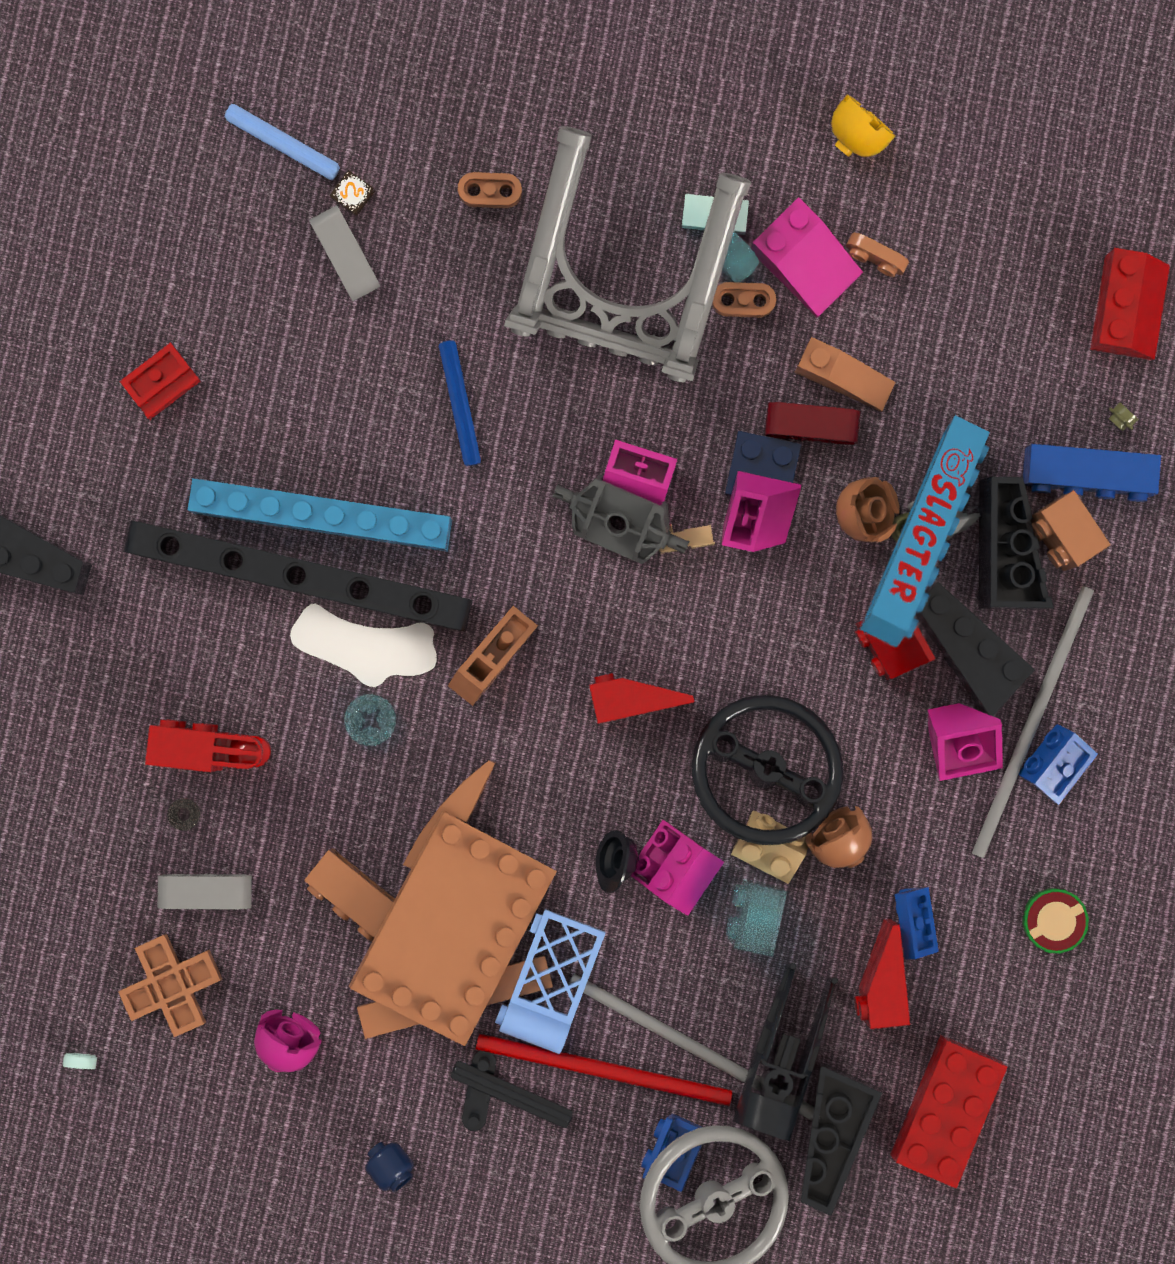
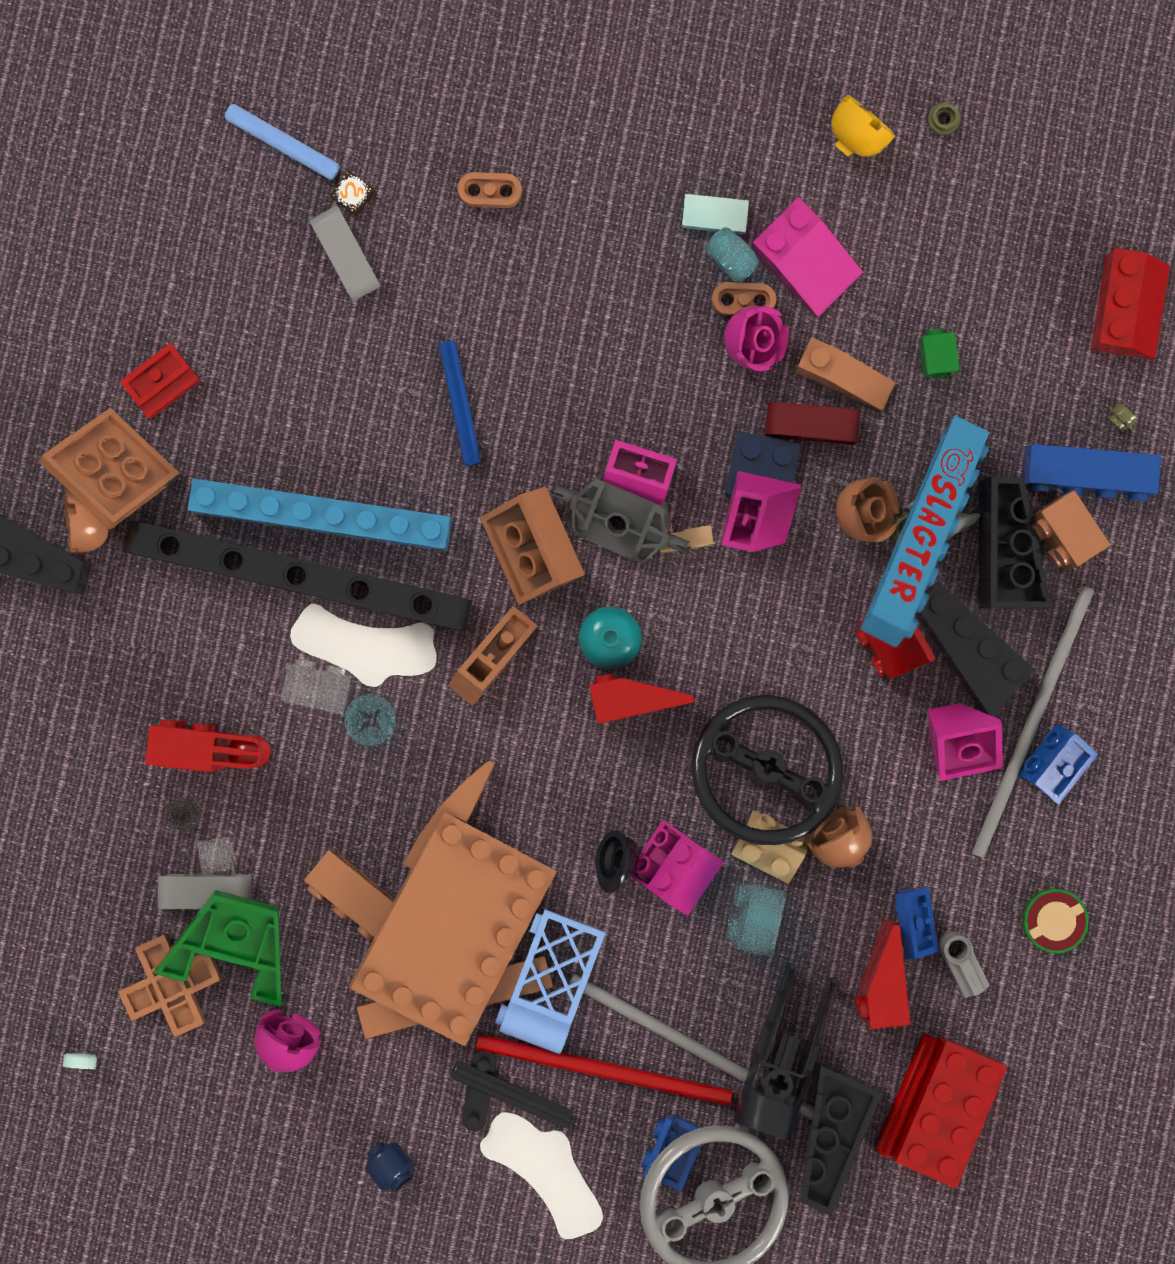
(84, 527): none -> nougat cylinder
(109, 468): none -> nougat plate
(216, 855): none -> clear plate
(234, 932): none -> green wing
(316, 688): none -> clear bracket
(532, 545): none -> nougat slope
(549, 245): light grey arch -> none
(549, 1168): none -> white sticker
(610, 638): none -> teal cylinder
(756, 337): none -> dark pink cylinder
(888, 261): nougat plate -> none
(906, 1095): none -> red axle
(938, 354): none -> green brick
(944, 109): none -> olive plate
(963, 965): none -> light grey piece

